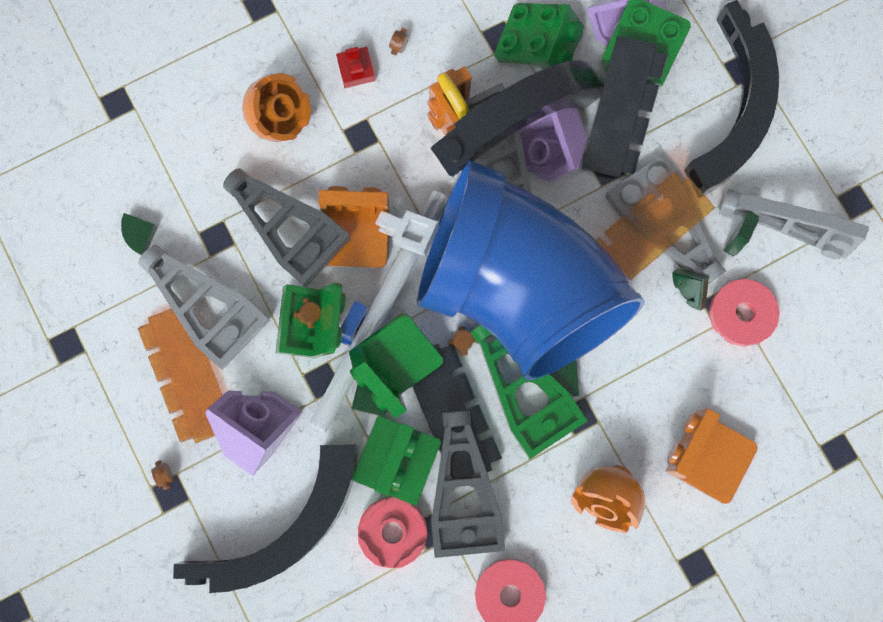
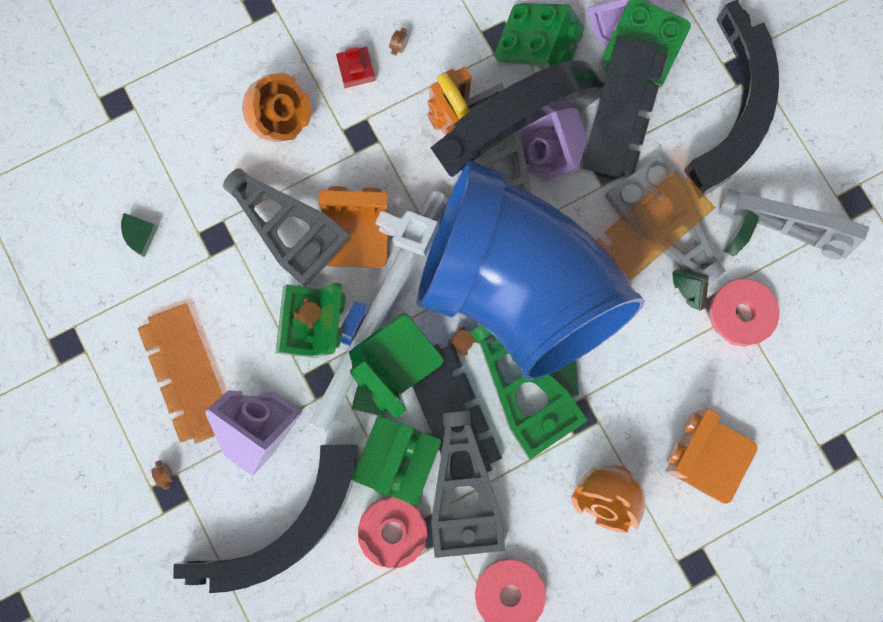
(230, 333): light grey plate -> none

